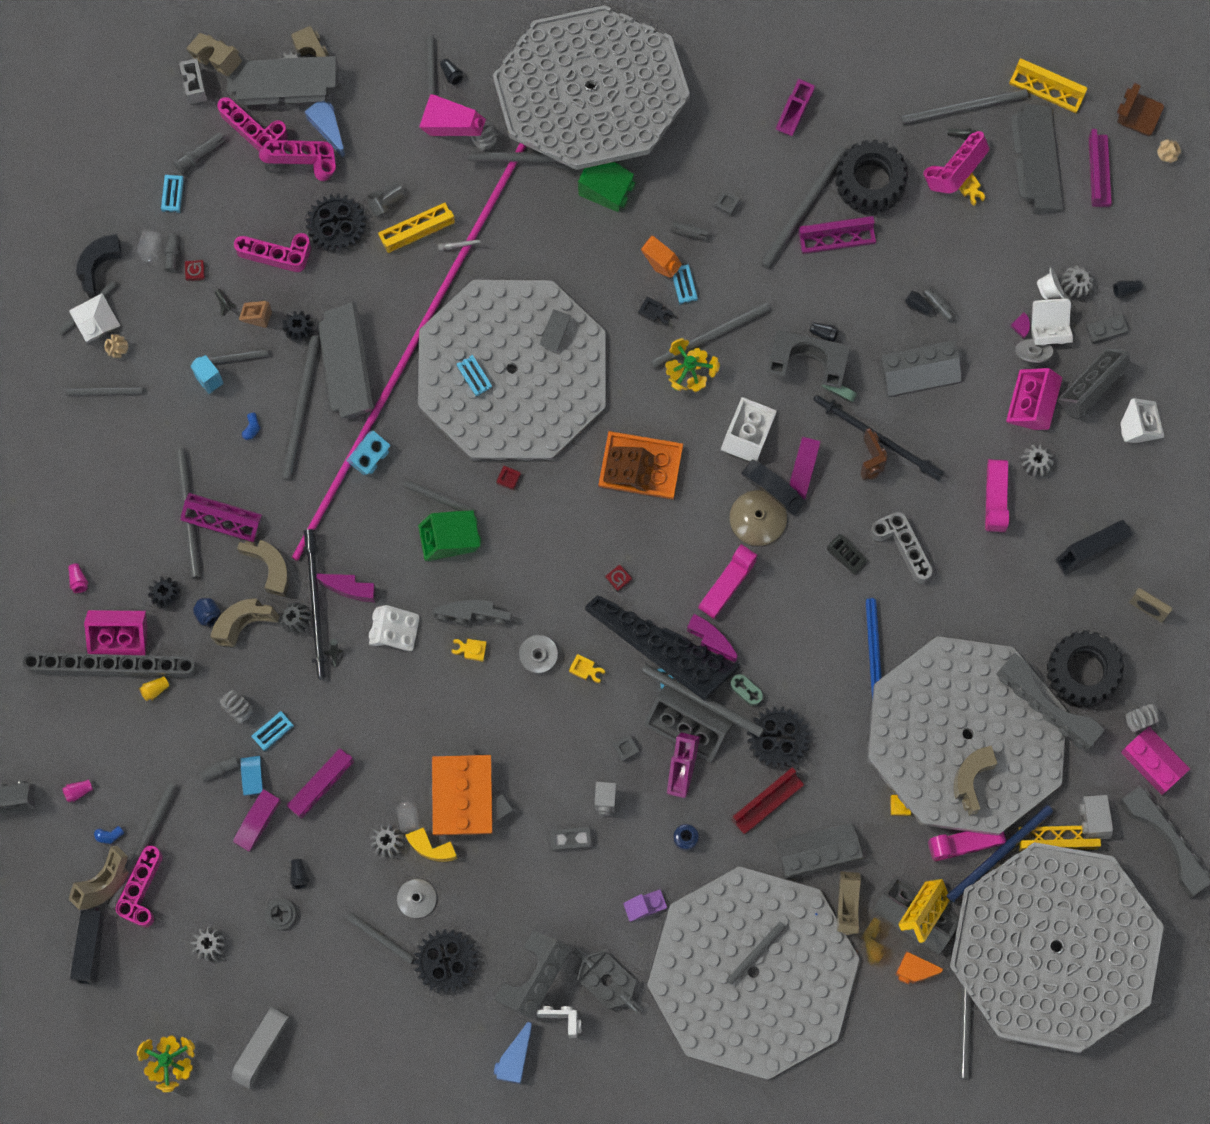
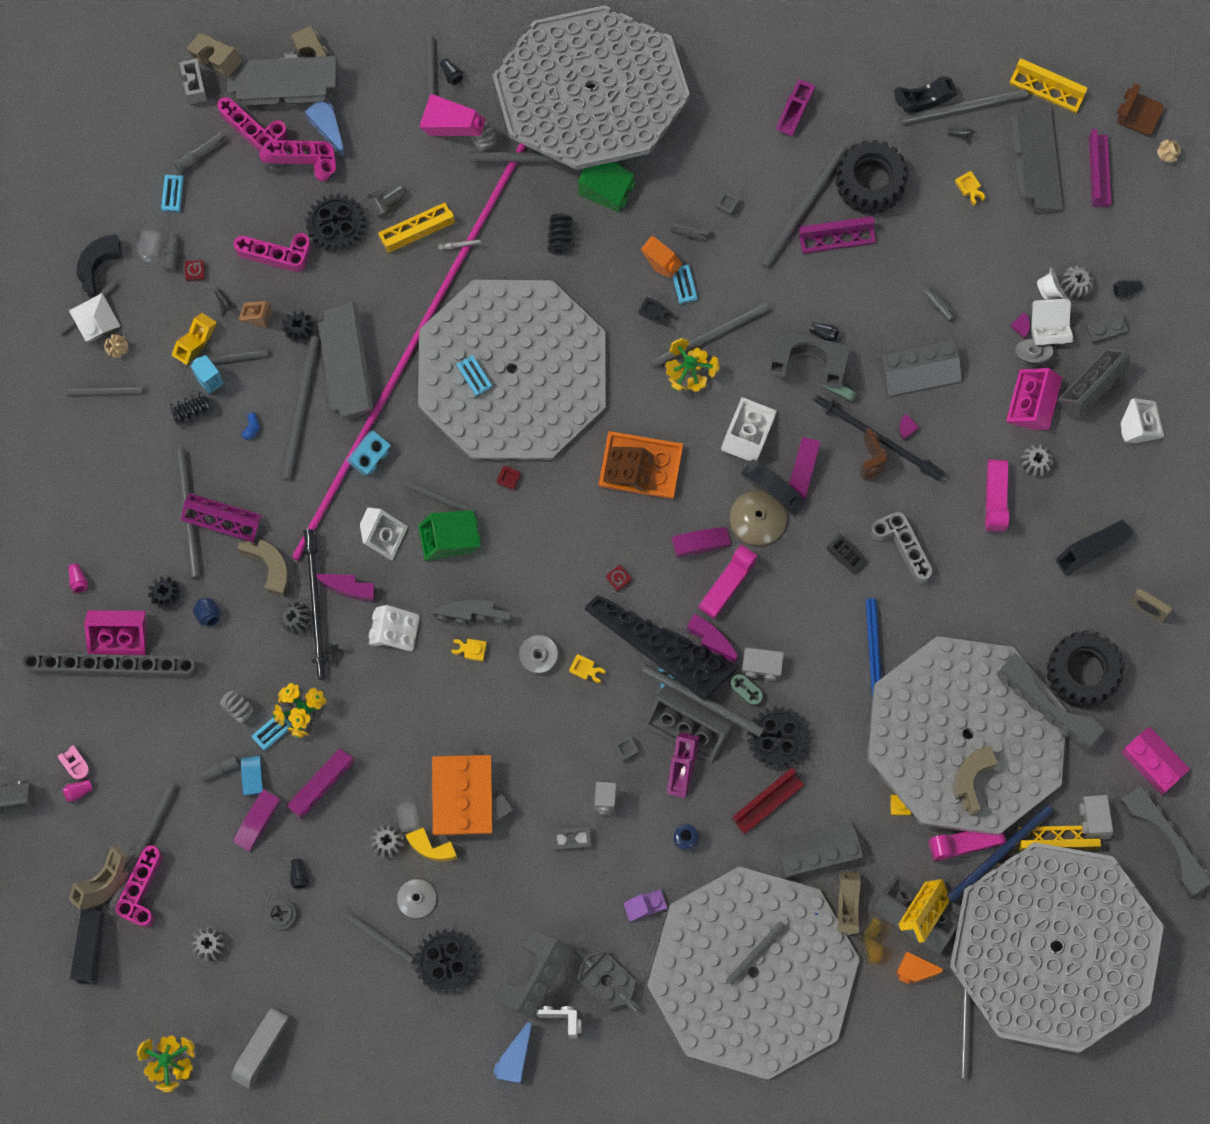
(77, 769): none -> bright pink plate
(108, 837): blue arm -> none
(153, 688): yellow cone -> none
(190, 408): none -> black piece
(193, 342): none -> yellow brick
(237, 617): dark tan arch -> none
(299, 715): none -> yellow plant
(382, 532): none -> white slope
(555, 330): dark grey slope -> none
(559, 234): none -> black piece
(700, 541): none -> magenta slope
(762, 663): none -> light grey brick
(907, 427): none -> magenta tile
(918, 303): black cone -> none
(927, 96): none -> black arch
(960, 166): dark pink beam -> none
(1142, 717): light grey gear -> none

